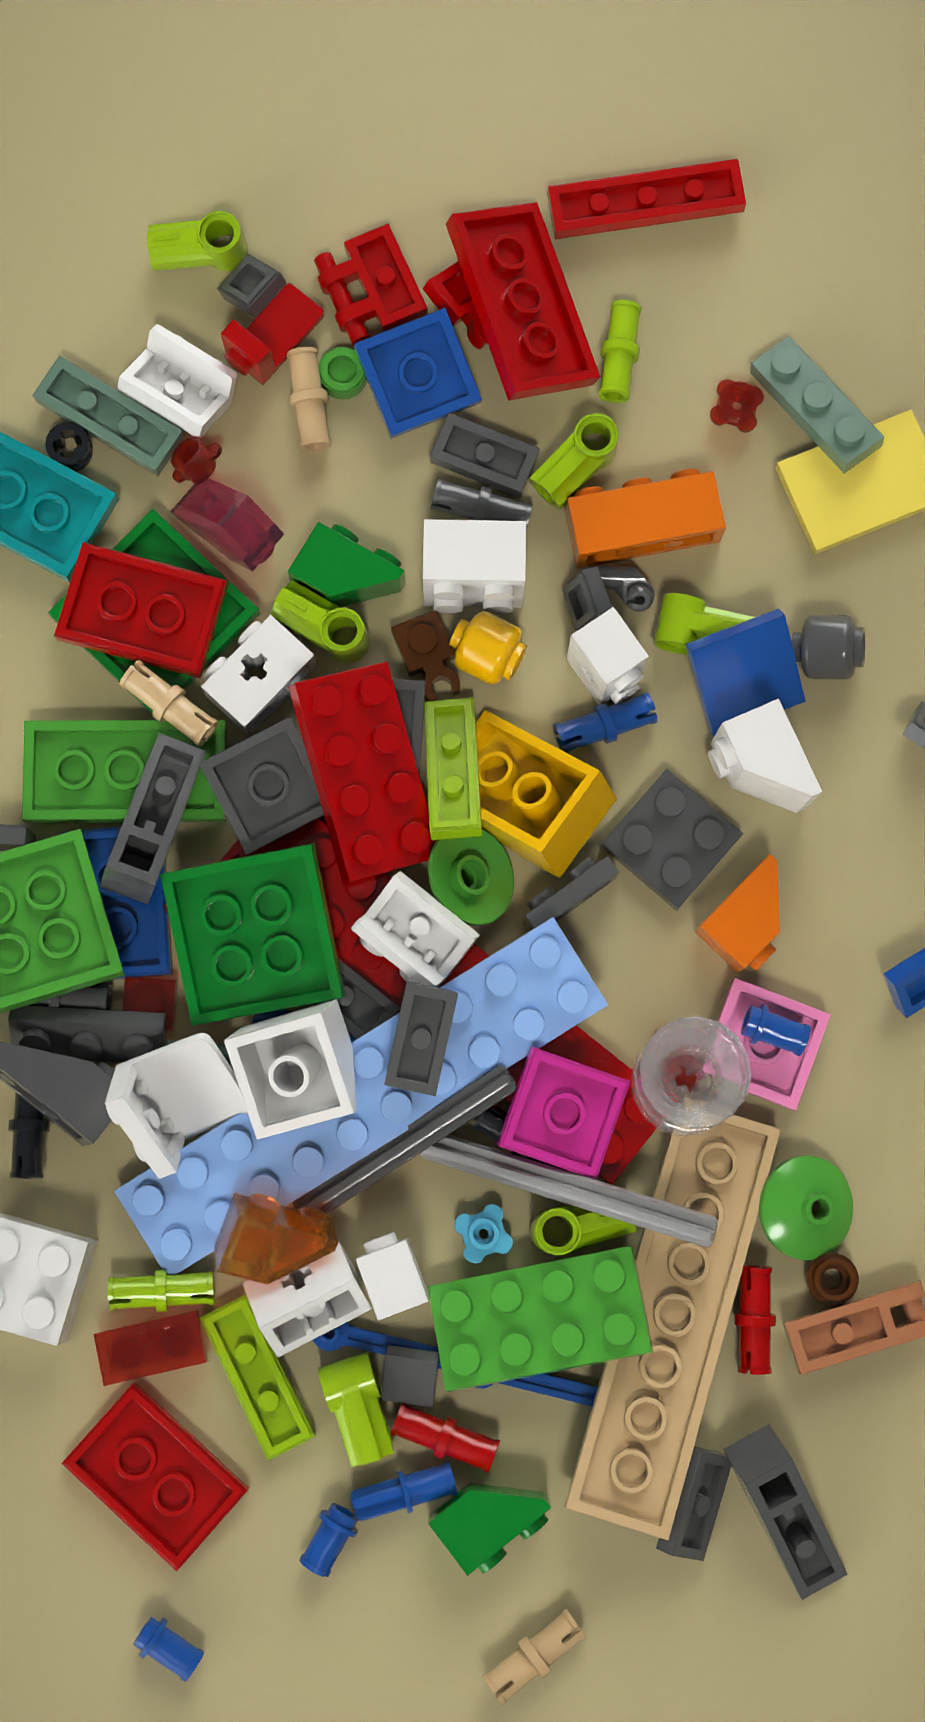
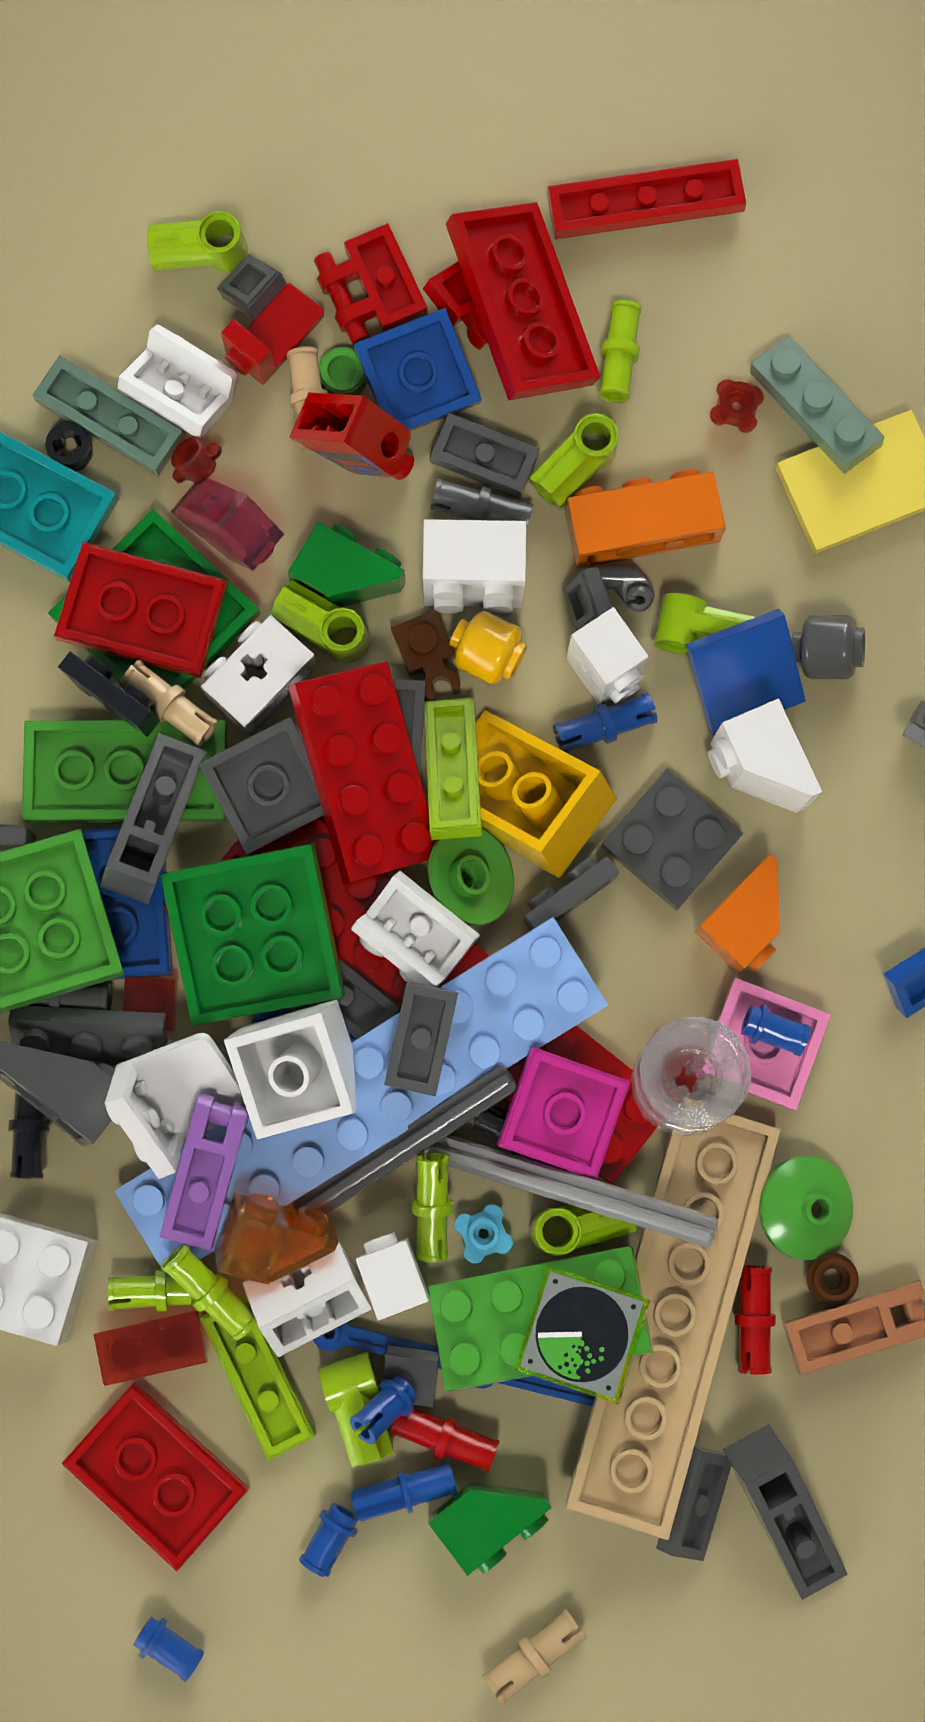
(93, 679): none -> black wing
(204, 1174): none -> medium lavender plate
(209, 1292): none -> lime pin
(371, 438): none -> red torso
(391, 1402): none -> blue pin
(432, 1206): none -> lime pin
(583, 1335): none -> tile

